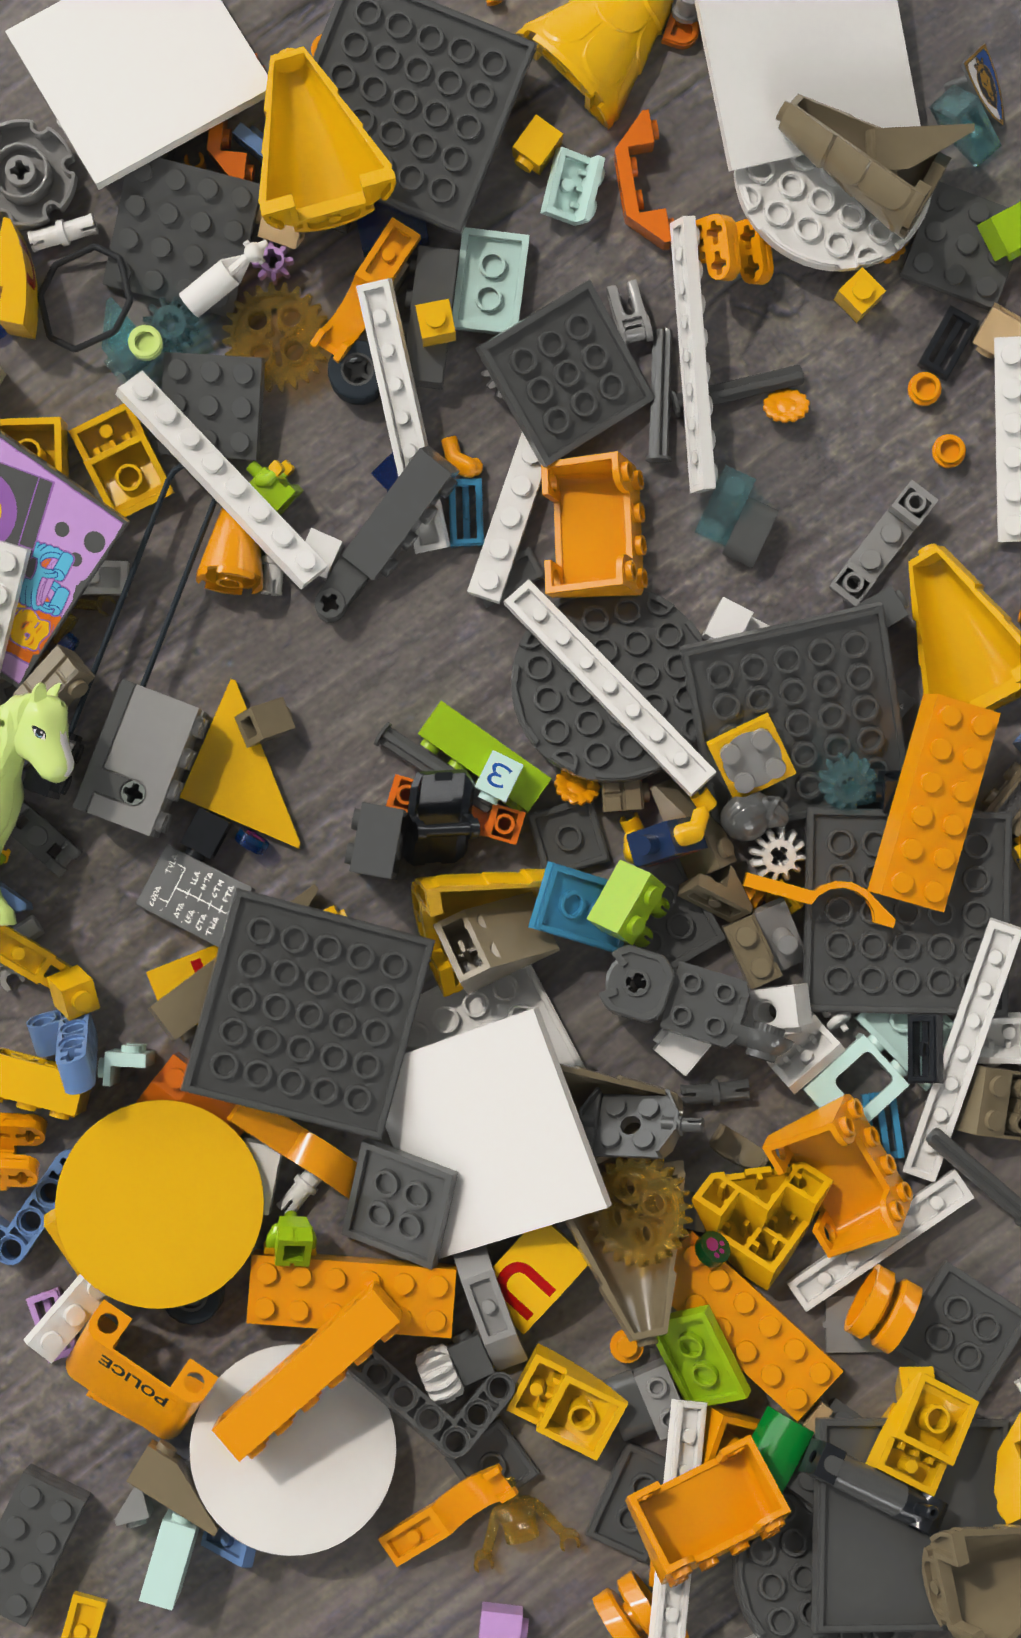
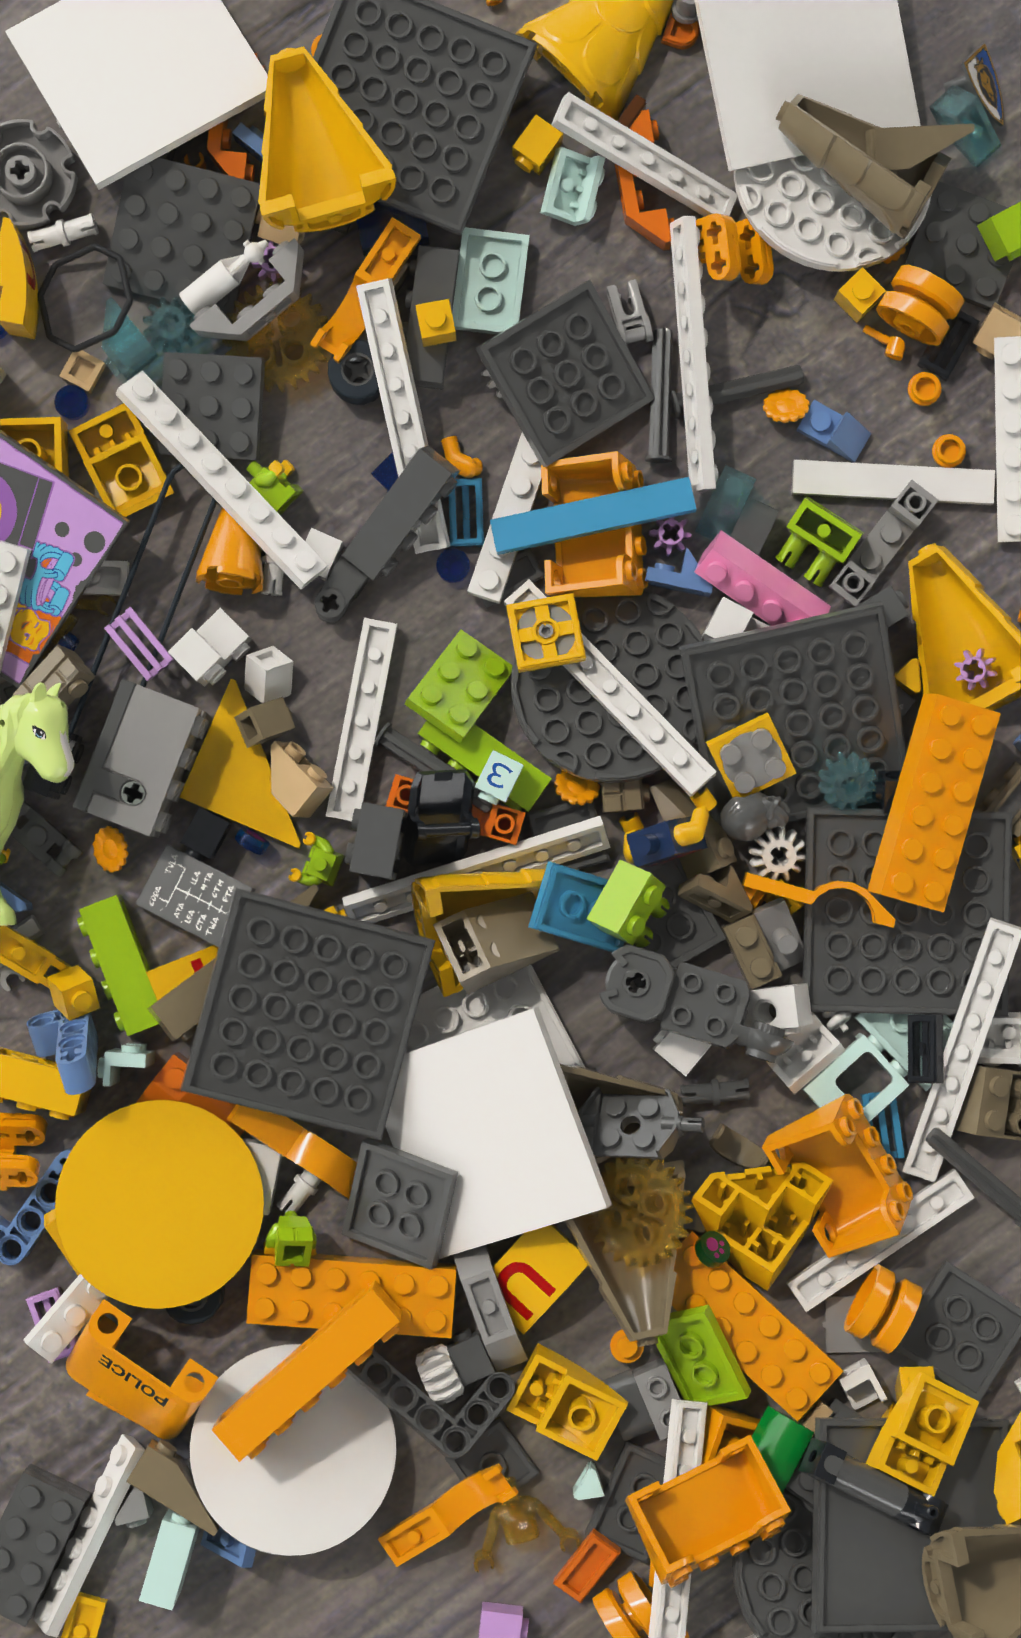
(72, 402): none -> clear blue tile
(83, 370): none -> tan tile
(88, 1537): none -> white plate
(110, 849): none -> light orange piece
(120, 621): none -> lavender tile
(122, 962): none -> lime brick
(145, 342): yellowish green tile -> none
(211, 648): none -> white brick
(213, 322): none -> light grey slope
(268, 674): none -> white panel
(295, 781): none -> tan slope
(323, 863): none -> lime piece
(361, 718): none -> white plate
(453, 565): none -> clear blue tile
(459, 686): none -> lime plate
(532, 853): none -> white plate
(546, 632): none -> yellow piece
(587, 1565): none -> orange tile
(588, 1484): none -> light aqua slope
(593, 515): none -> dark azure tile
(632, 111): none -> reddish brown tile
(642, 157): none -> white plate
(670, 544): none -> lavender gear
(685, 581): none -> medium blue slope
(756, 583): none -> bright pink brick
(824, 529): none -> lime brick
(834, 431): none -> medium blue slope
(861, 1384): none -> white panel
(888, 481): none -> white tile
(895, 345): none -> light orange hand
(909, 677): none -> yellow slope
(920, 305): none -> light orange wheel
(968, 674): none -> lavender gear

